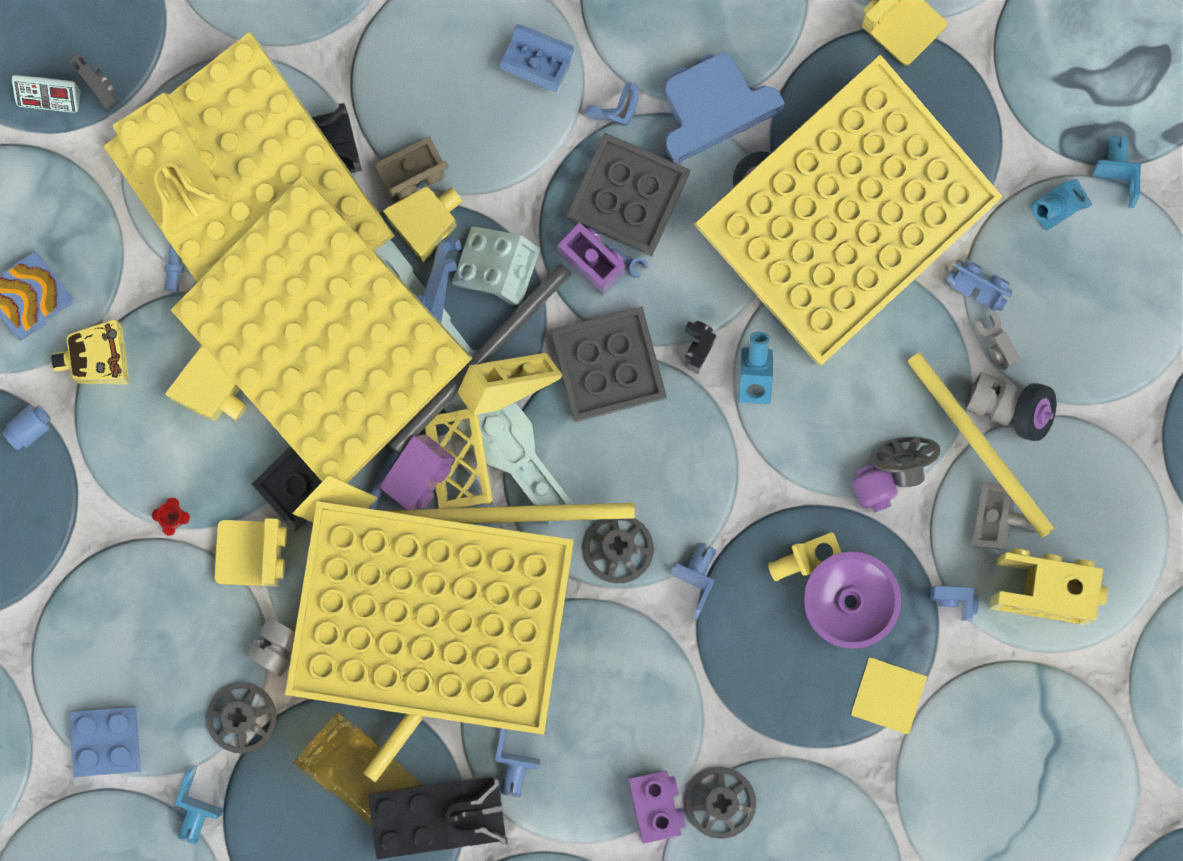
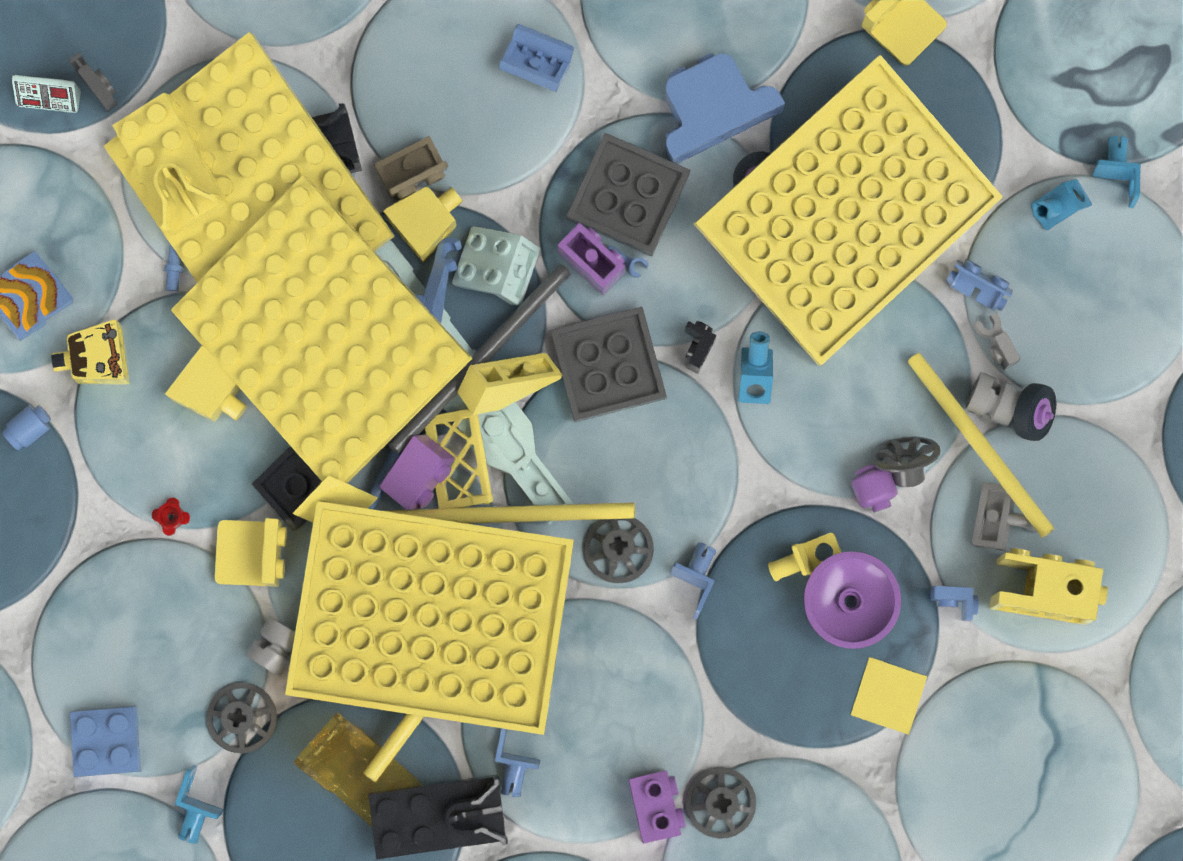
(599, 114): medium blue piece -> none

